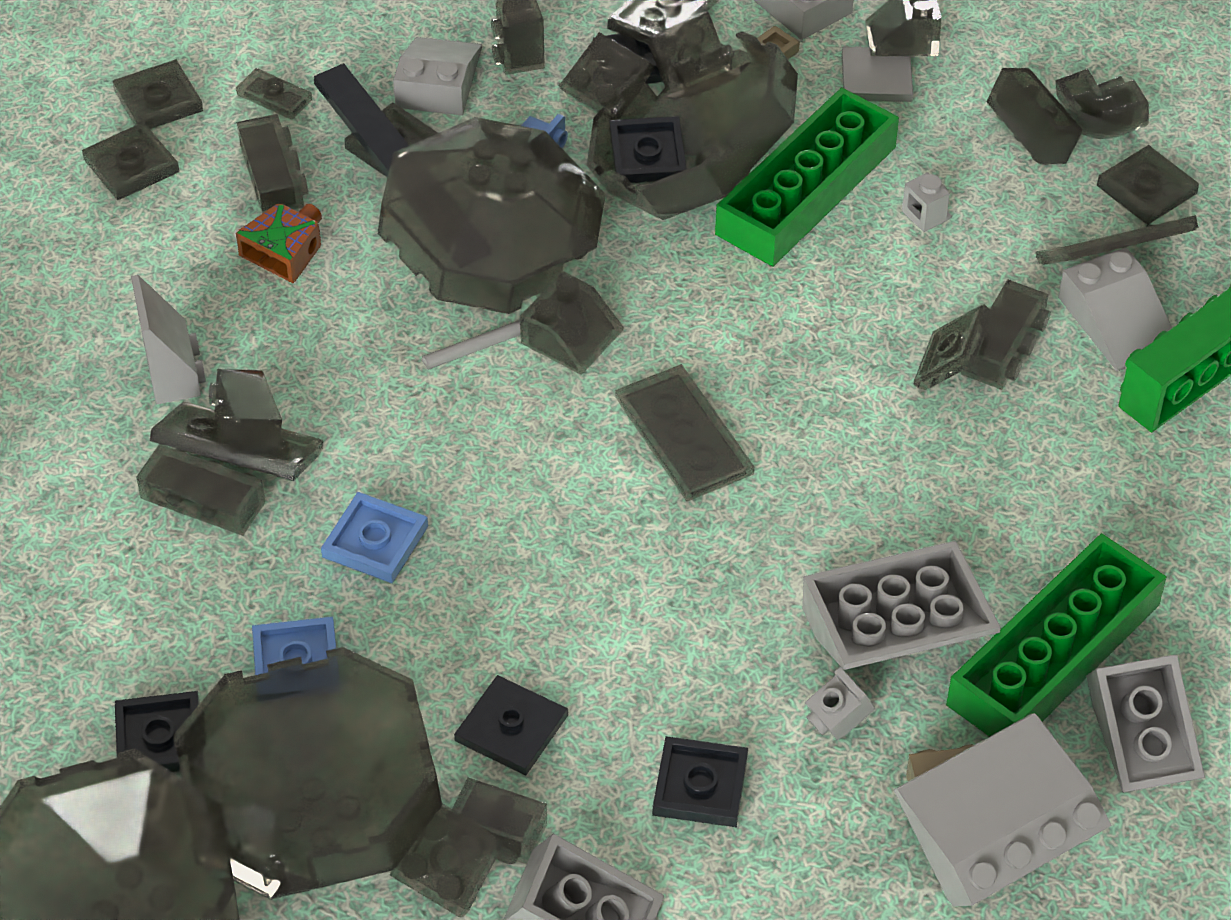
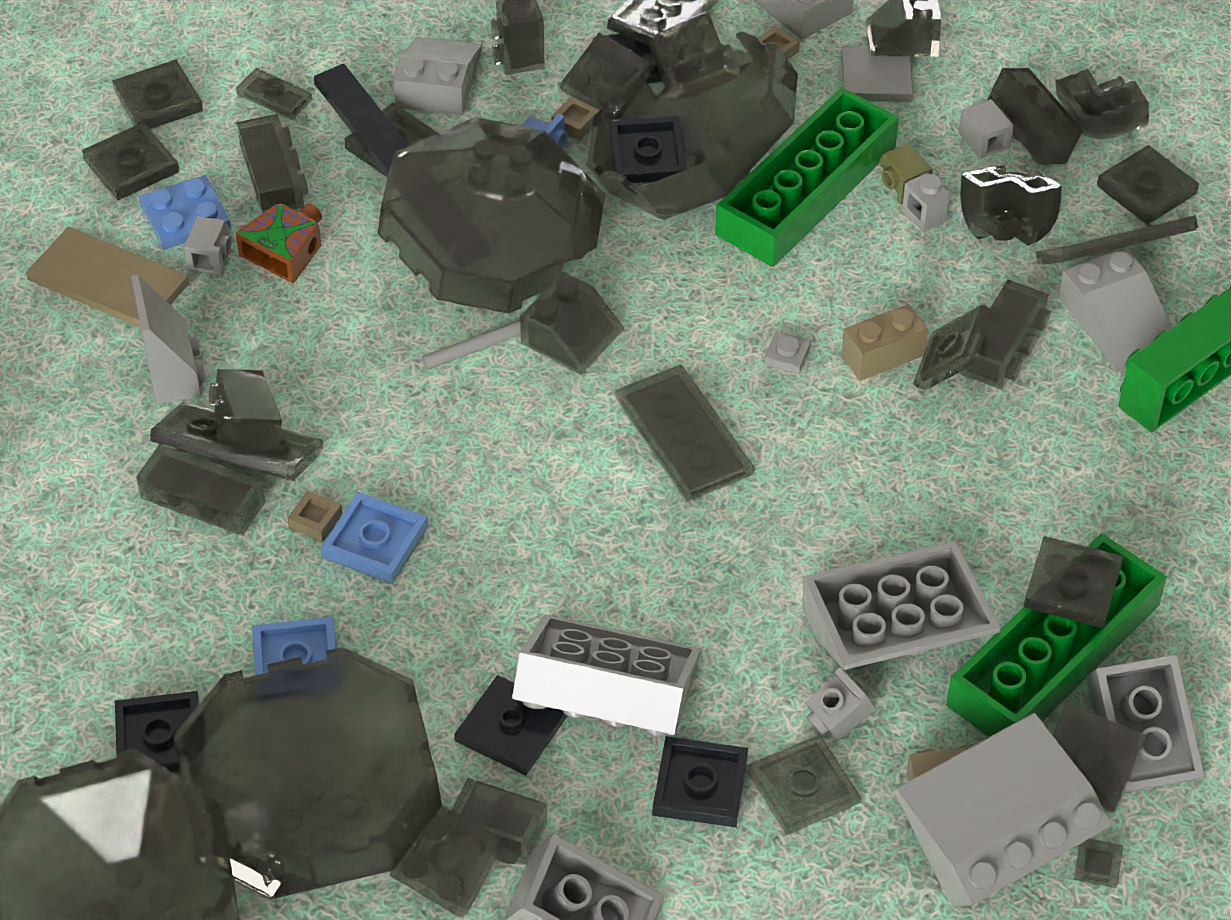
(101, 274): none -> dark tan tile
(175, 208): none -> medium blue plate
(207, 245): none -> light grey brick
(314, 516): none -> dark tan plate
(577, 117): none -> dark tan plate
(606, 675): none -> slope
(787, 352): none -> light grey plate
(803, 784): none -> clear smoke tile
(884, 342): none -> dark tan brick
(901, 167): none -> olive brick
(985, 128): none -> light grey brick
(1009, 204): none -> clear smoke brick
(1073, 582): none -> clear smoke plate
(1098, 862): none -> clear smoke tile
(1100, 750): none -> clear smoke plate

